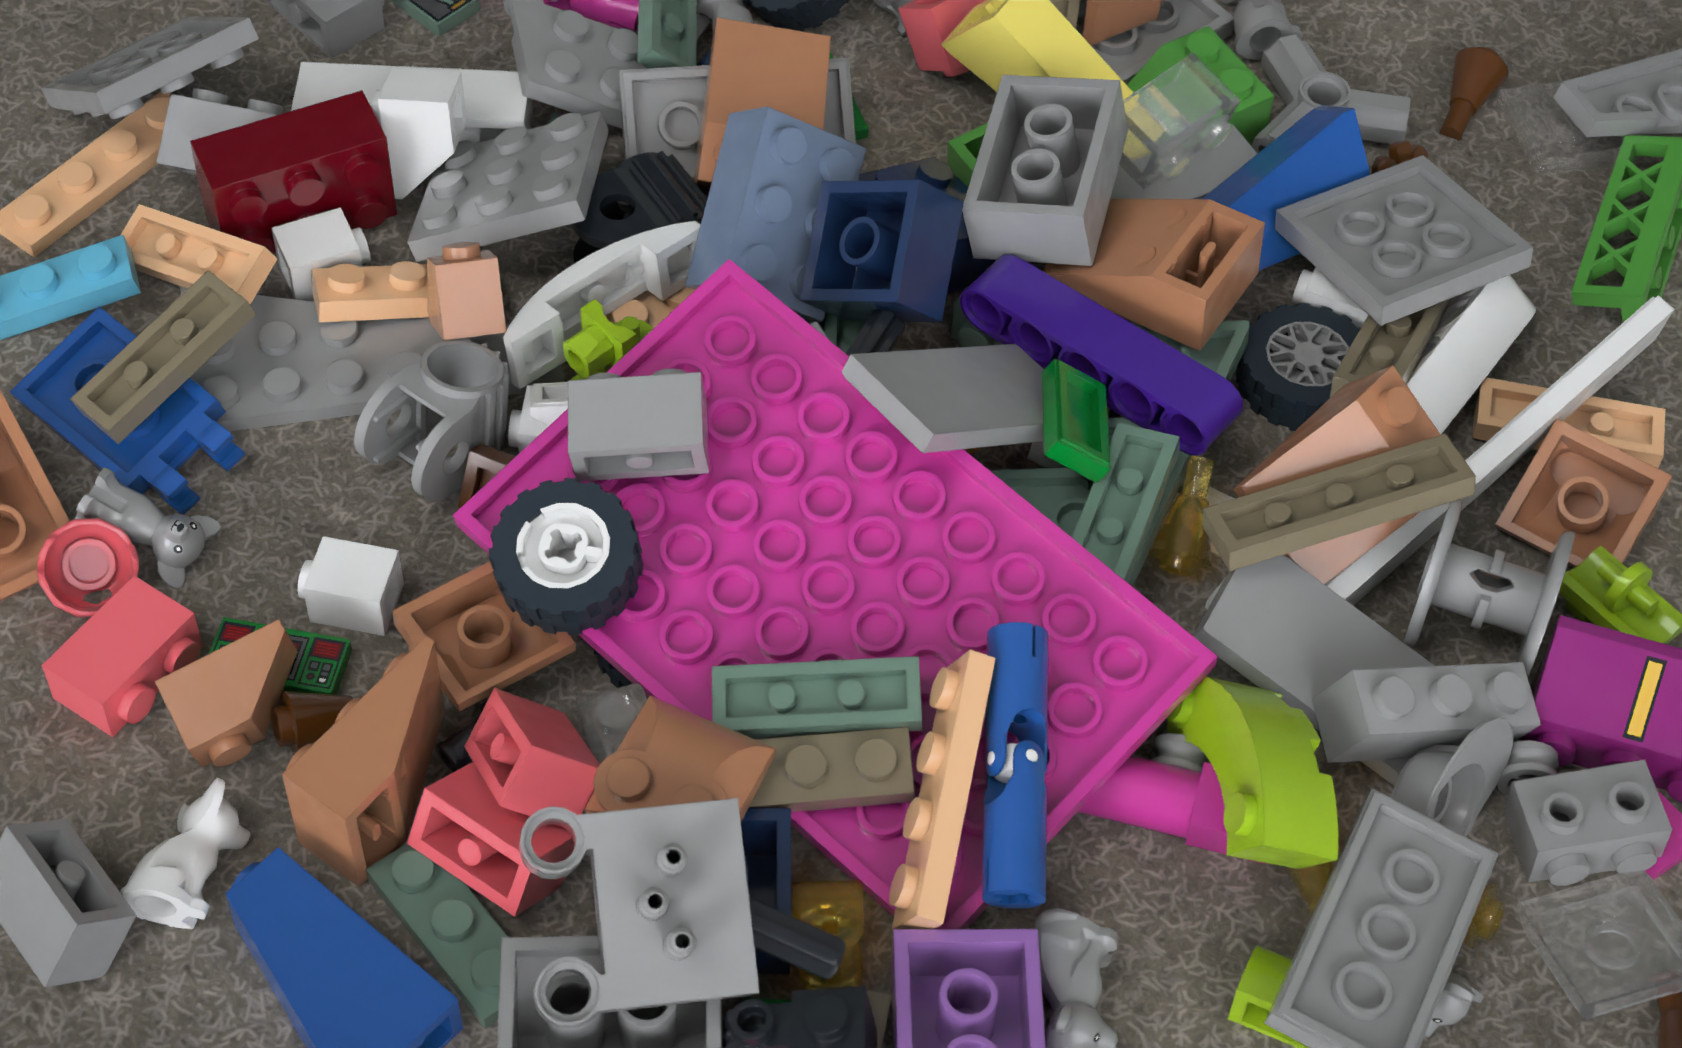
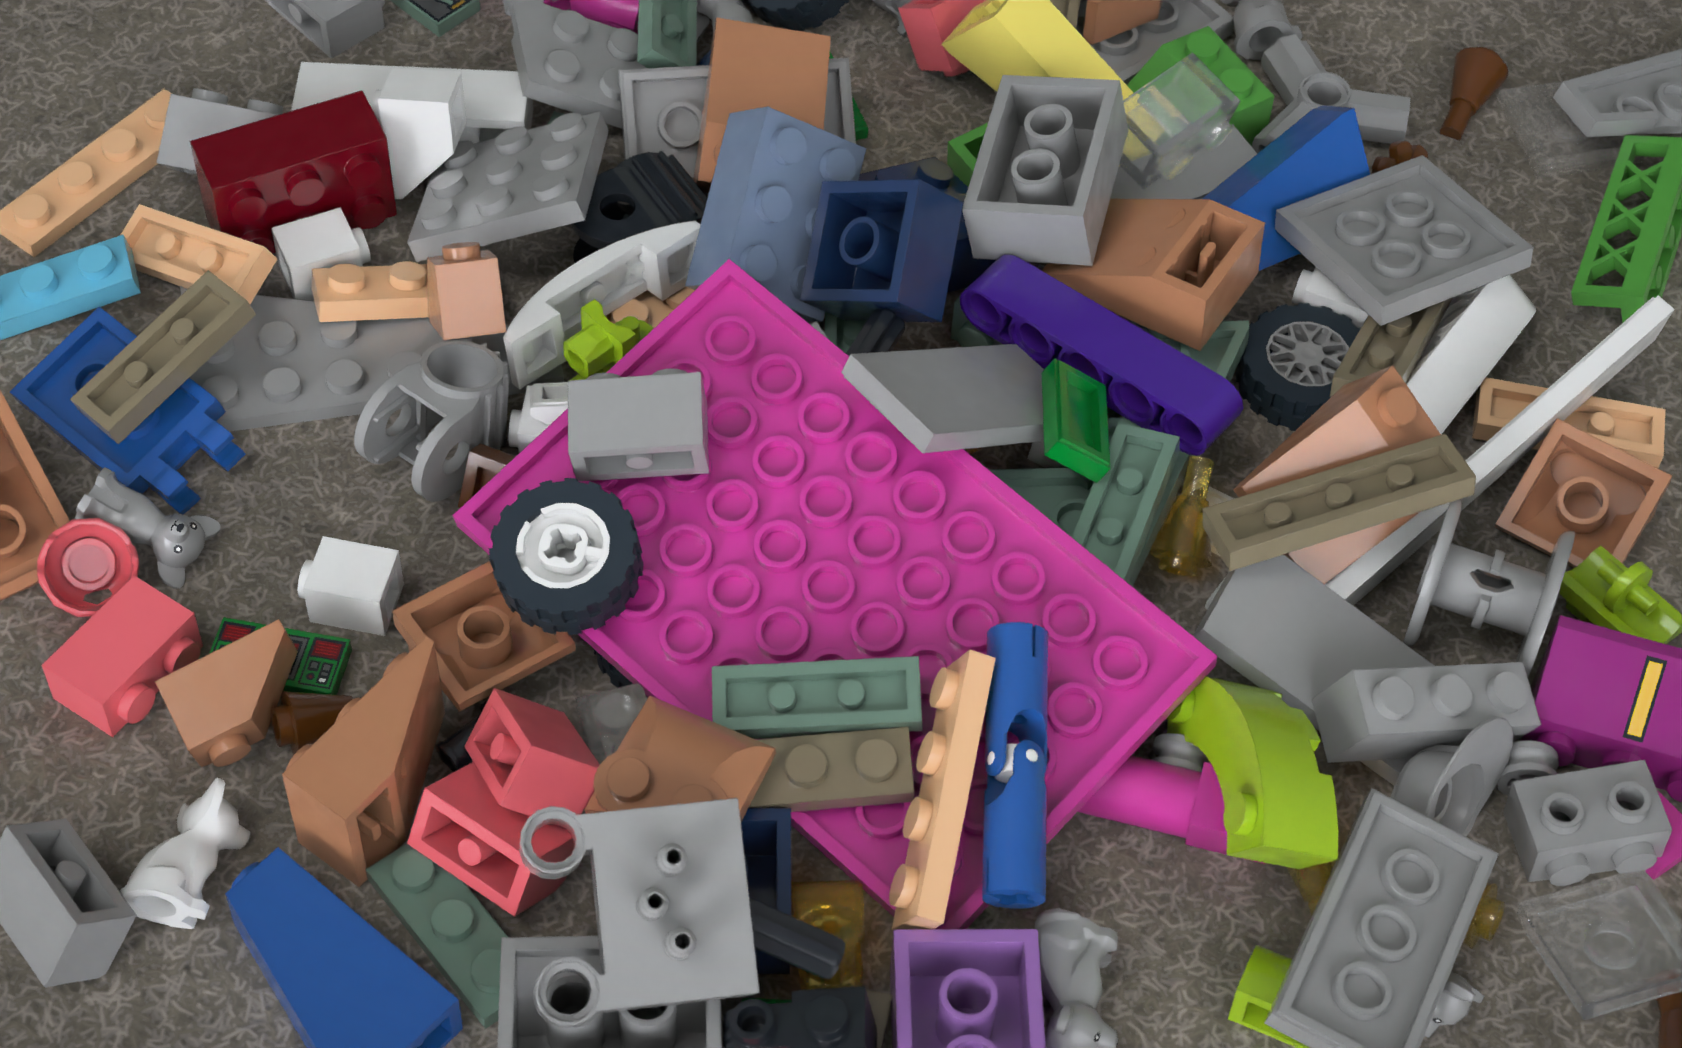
(154, 62): light grey plate -> none

